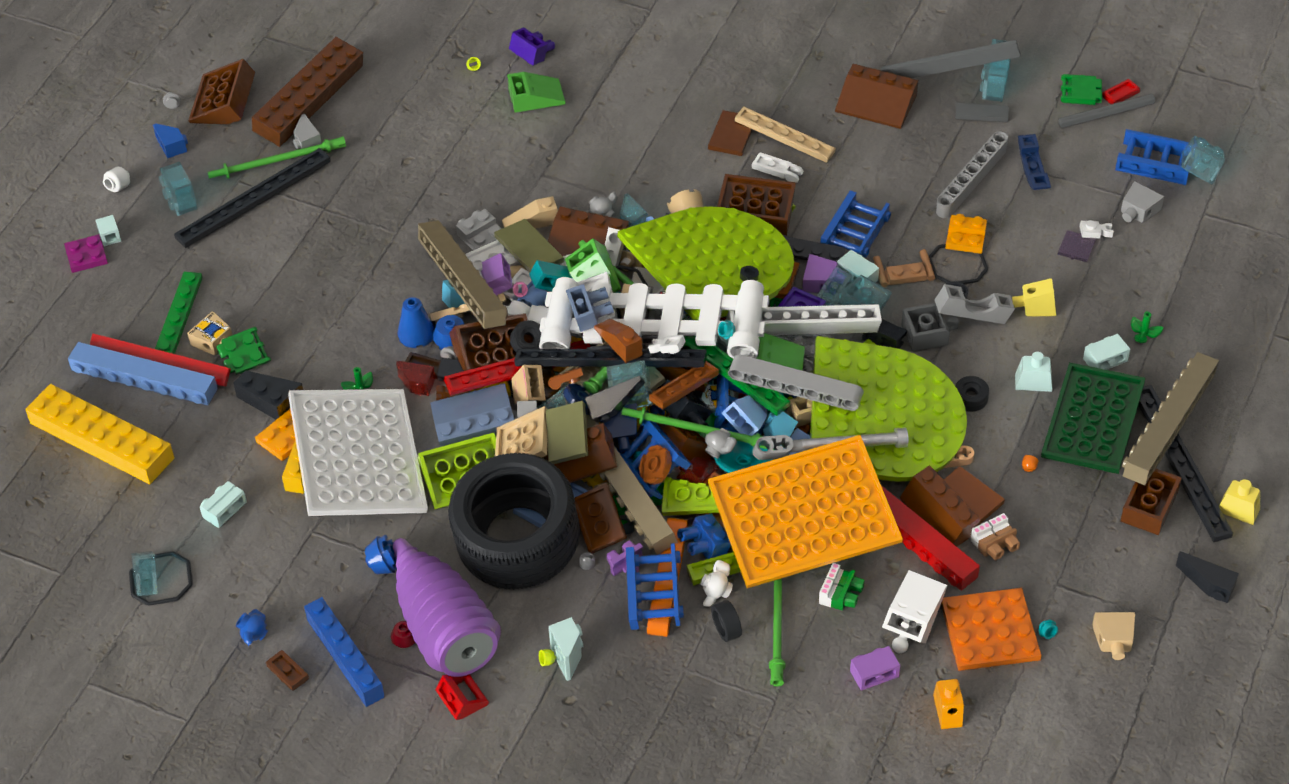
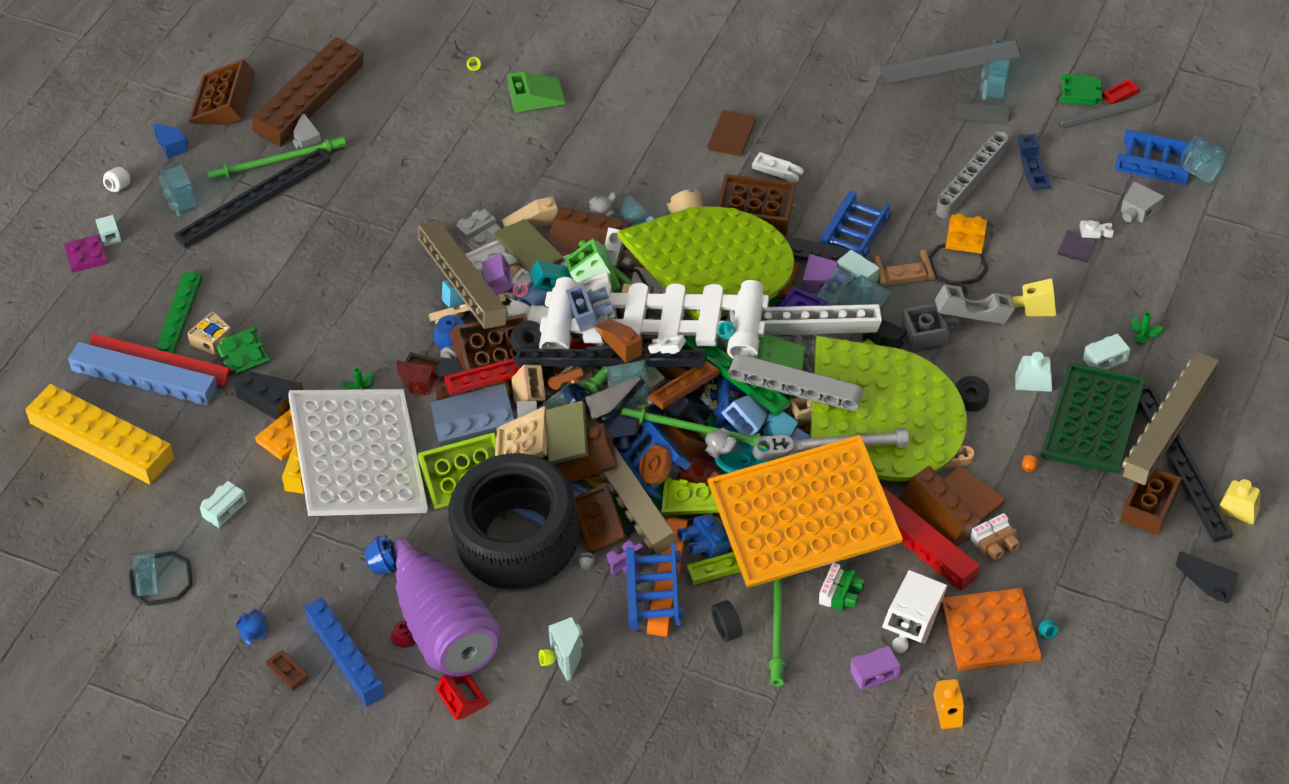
(171, 100): light grey plate -> none
(414, 324): blue cone -> none
(530, 45): dark purple brick -> none
(716, 583): white piece -> none
(749, 273): black tile -> none
(785, 134): tan tile -> none
(877, 96): reddish brown slope -> none
(1114, 632): tan torso -> none

